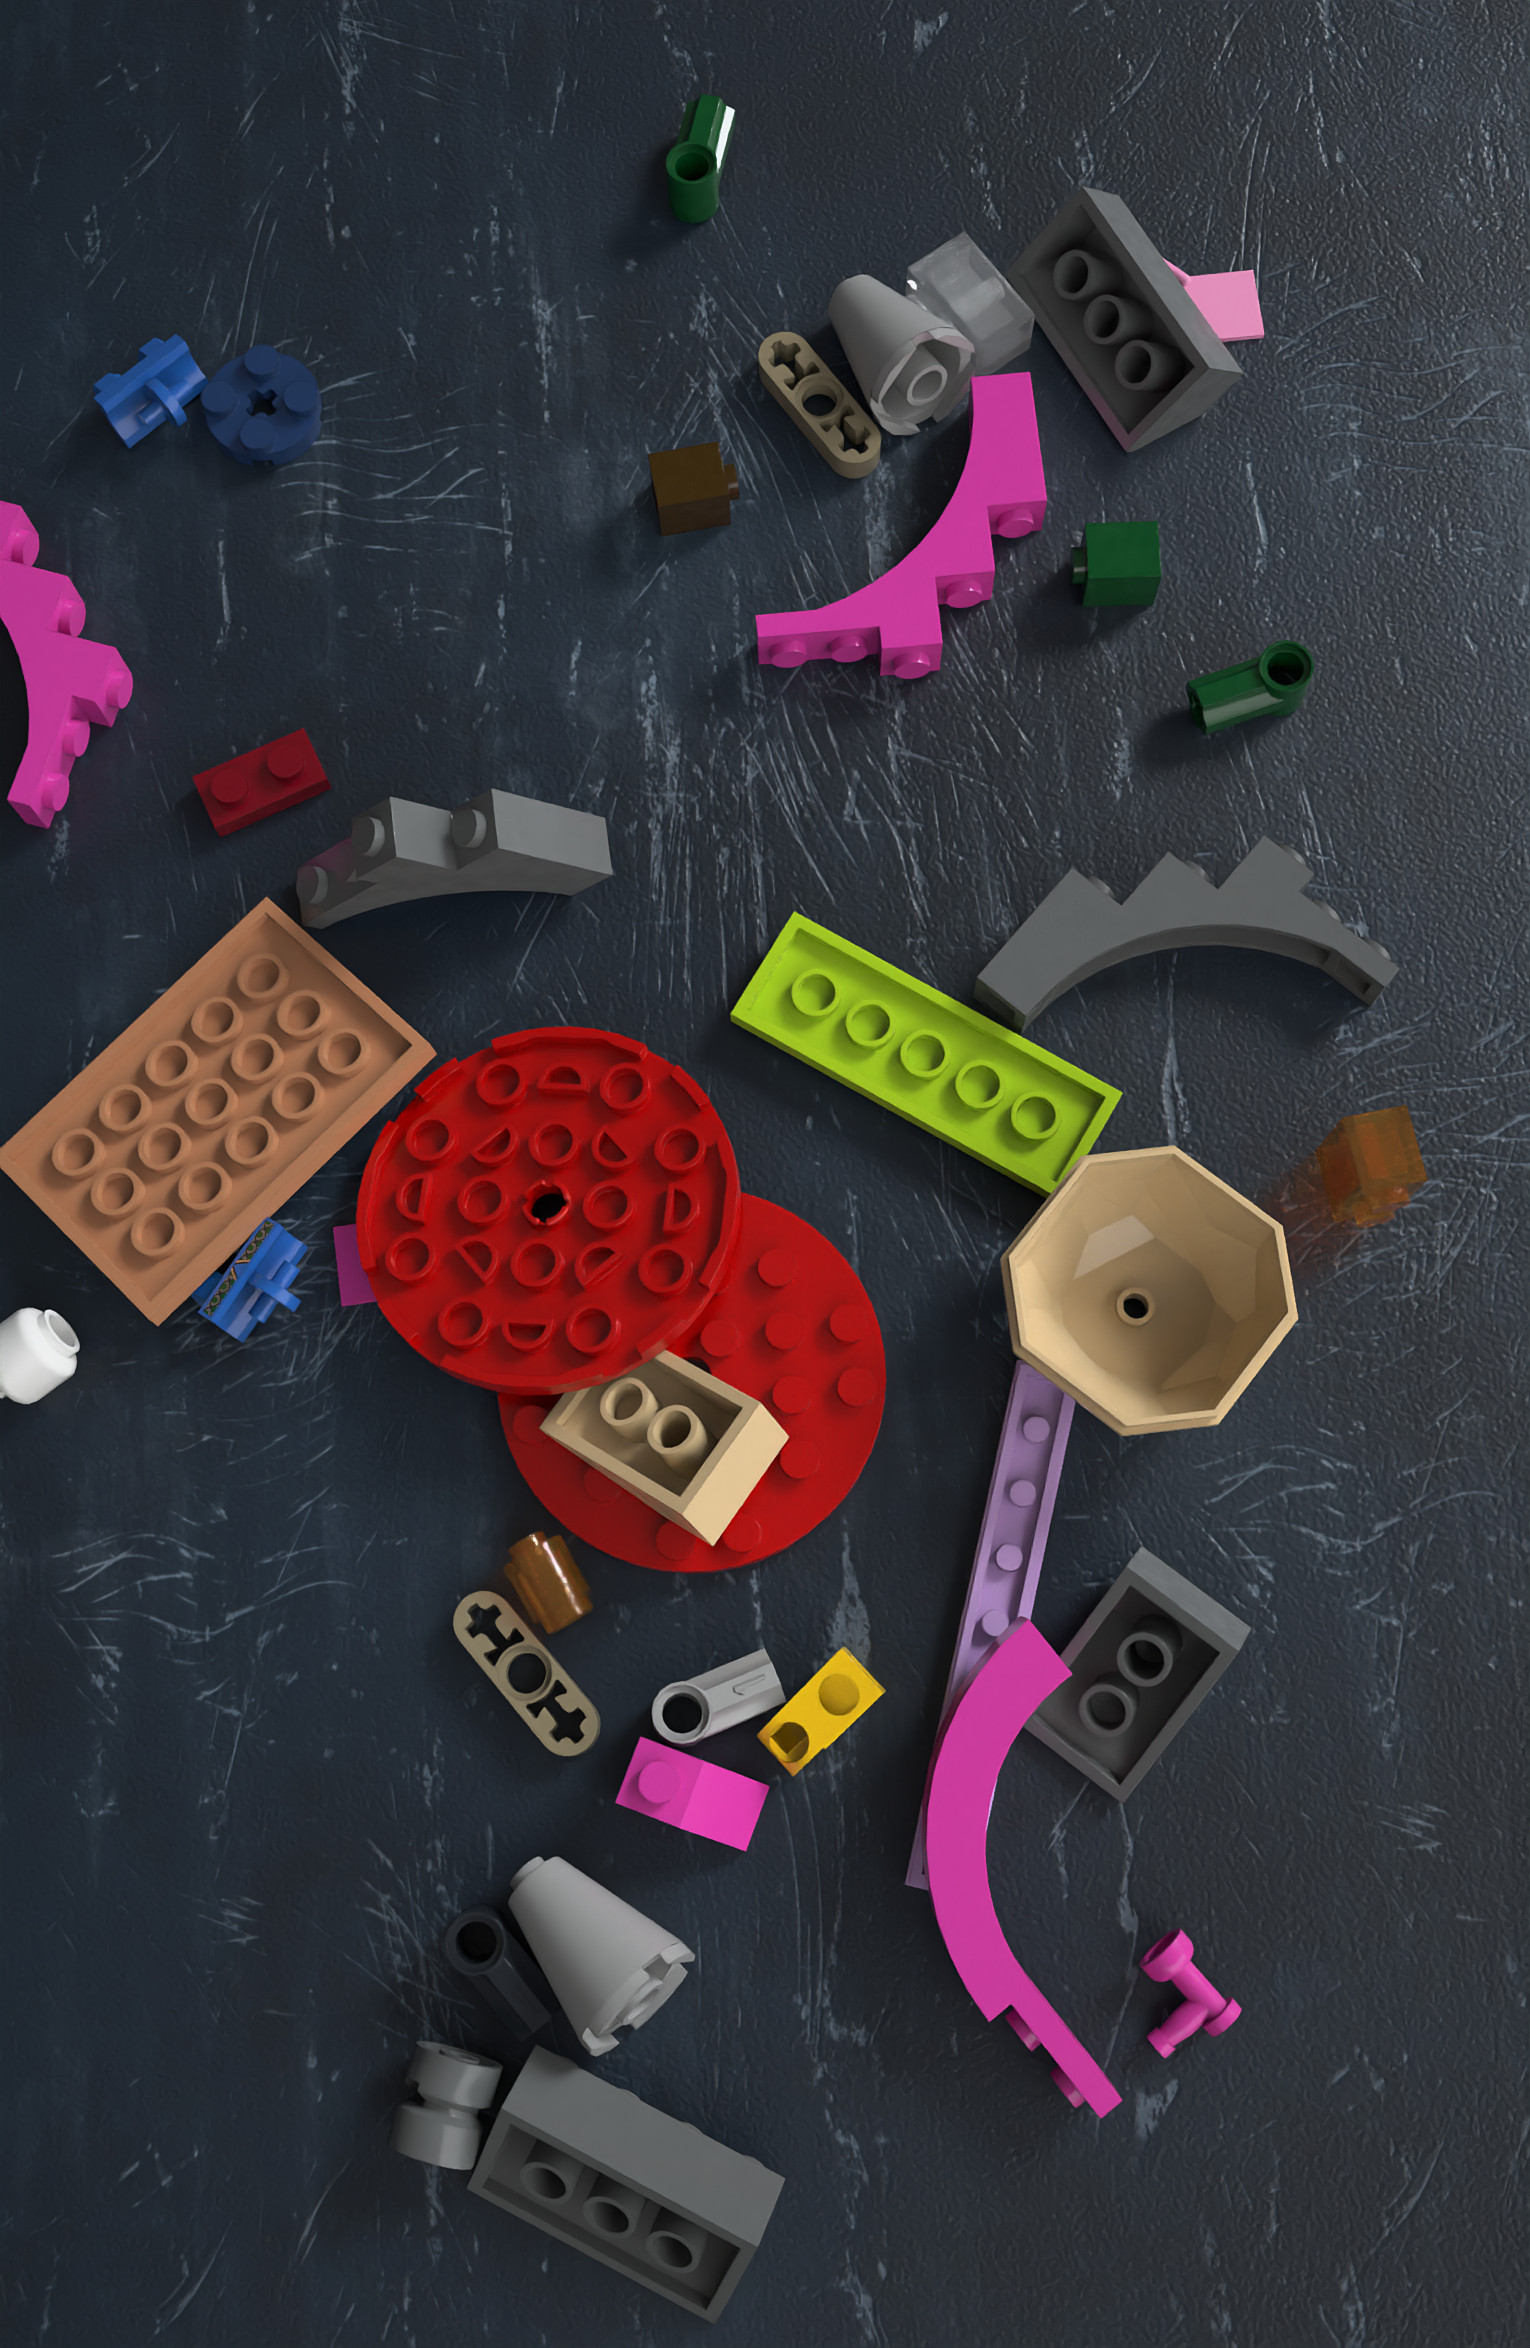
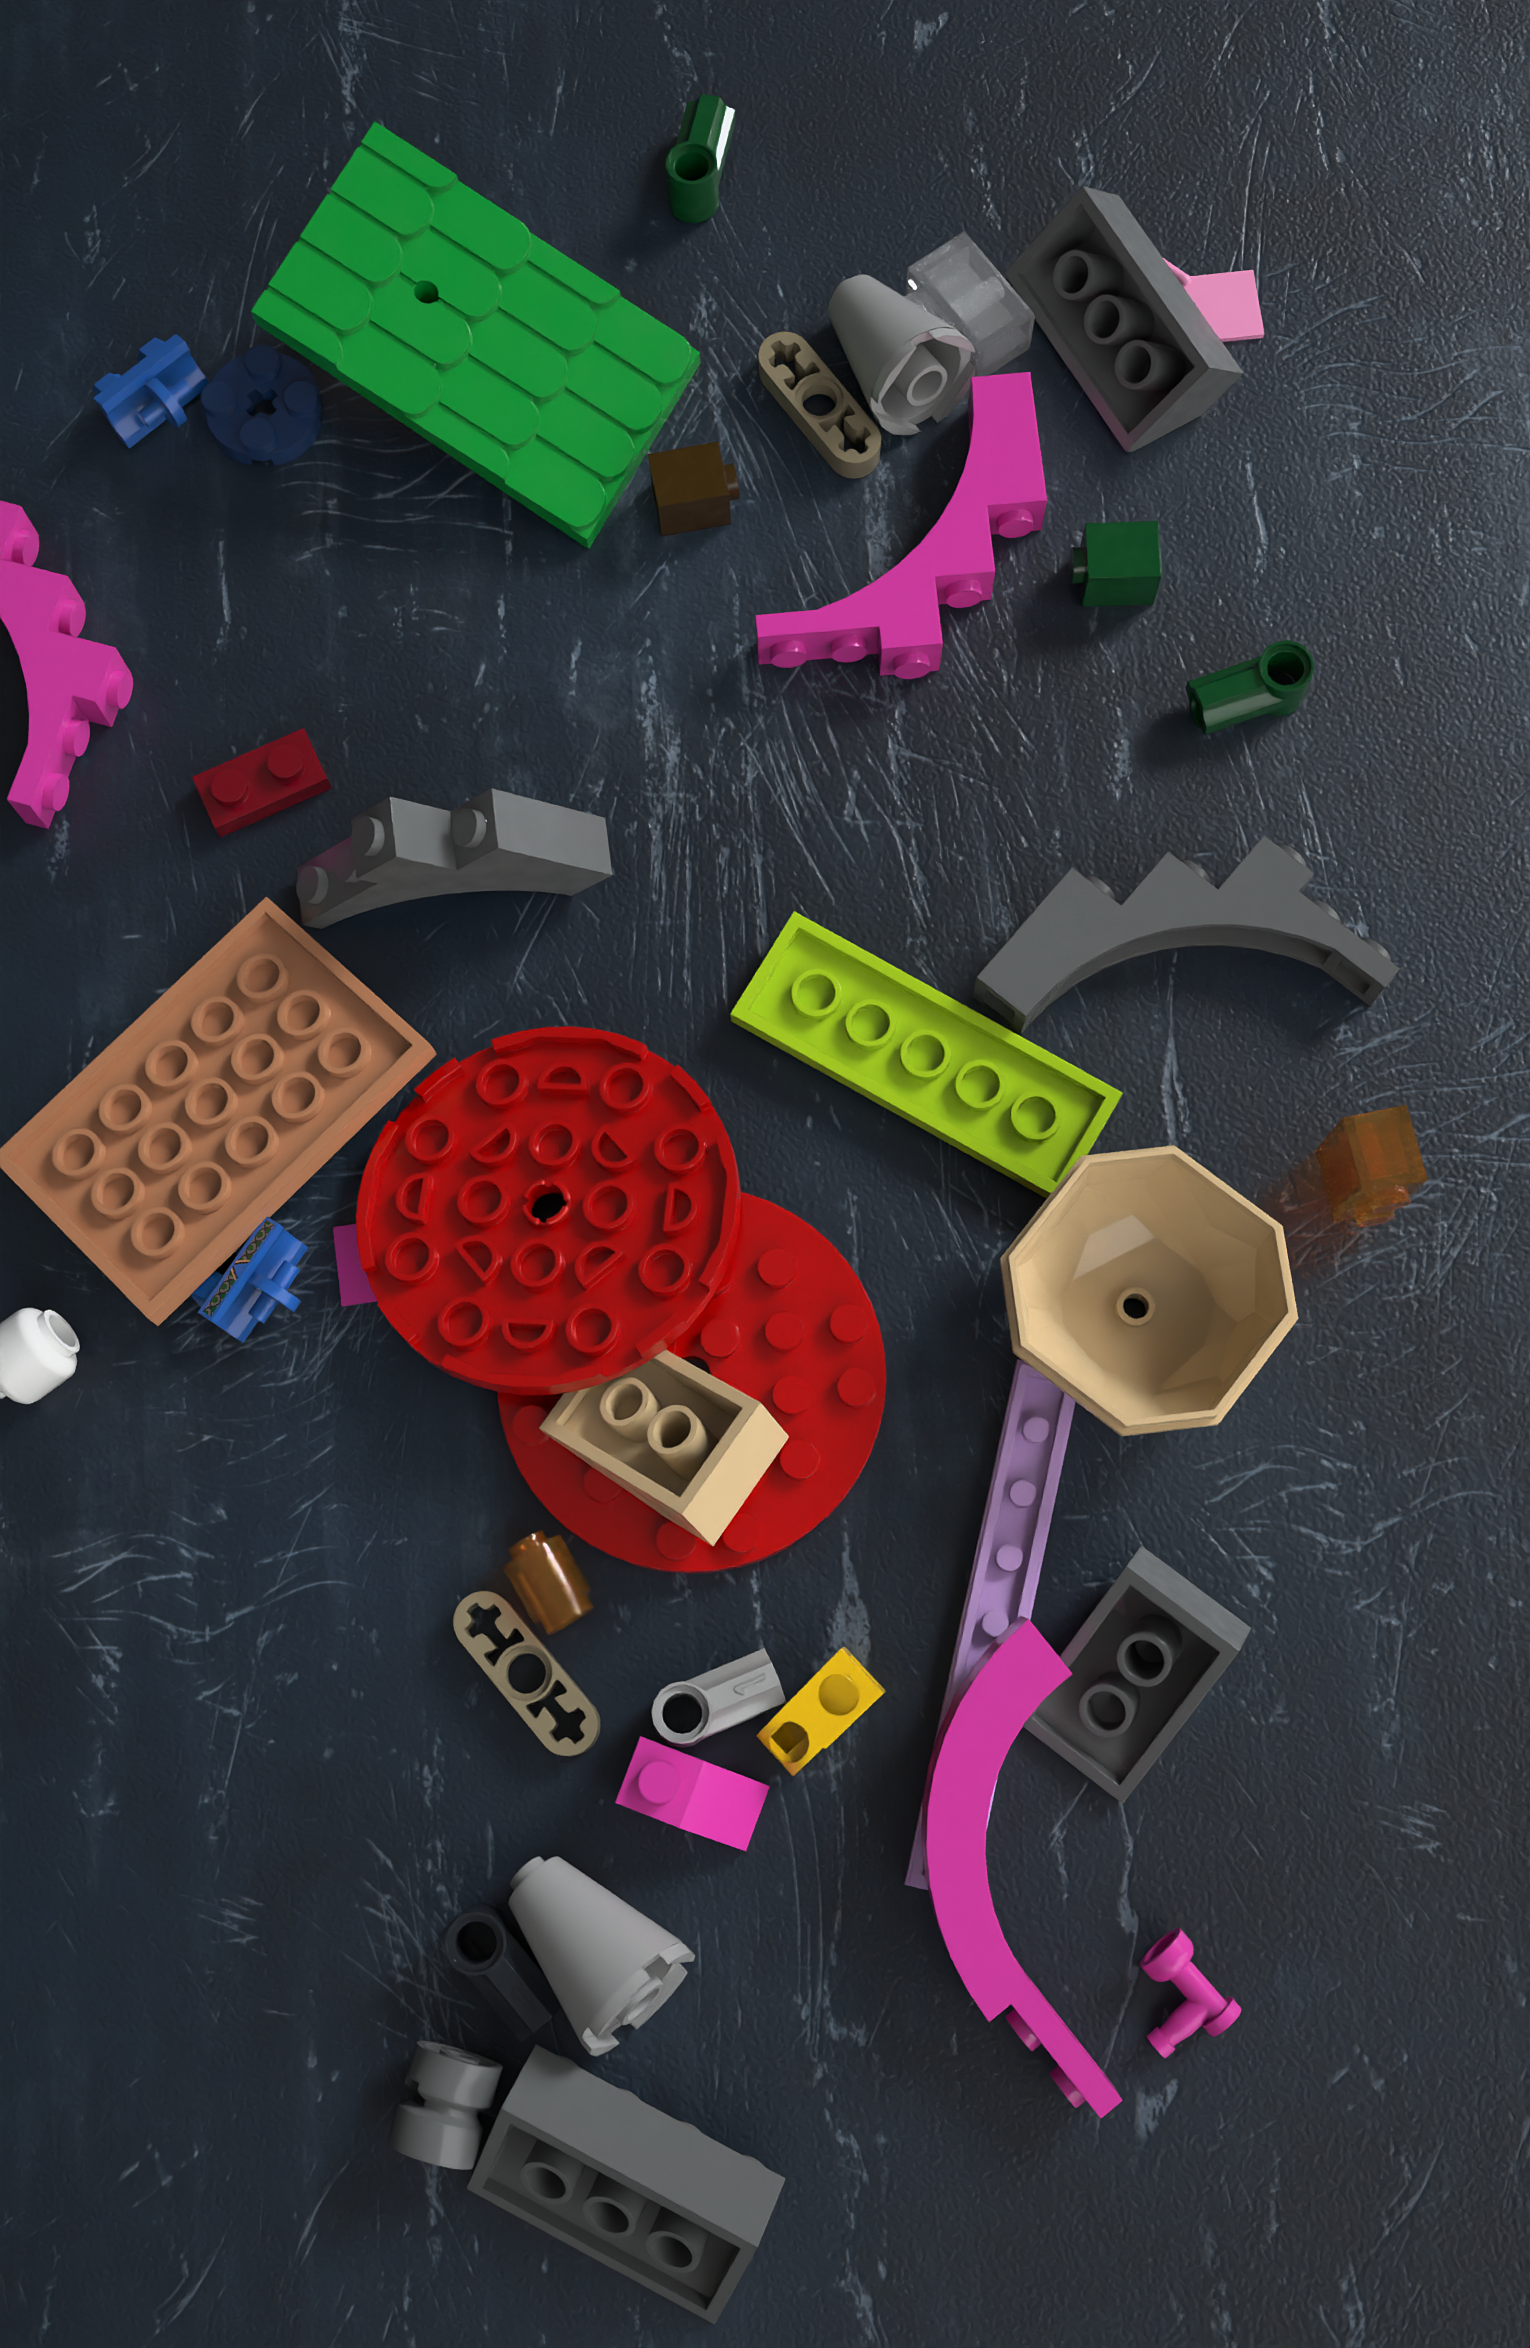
(477, 334): none -> green piece

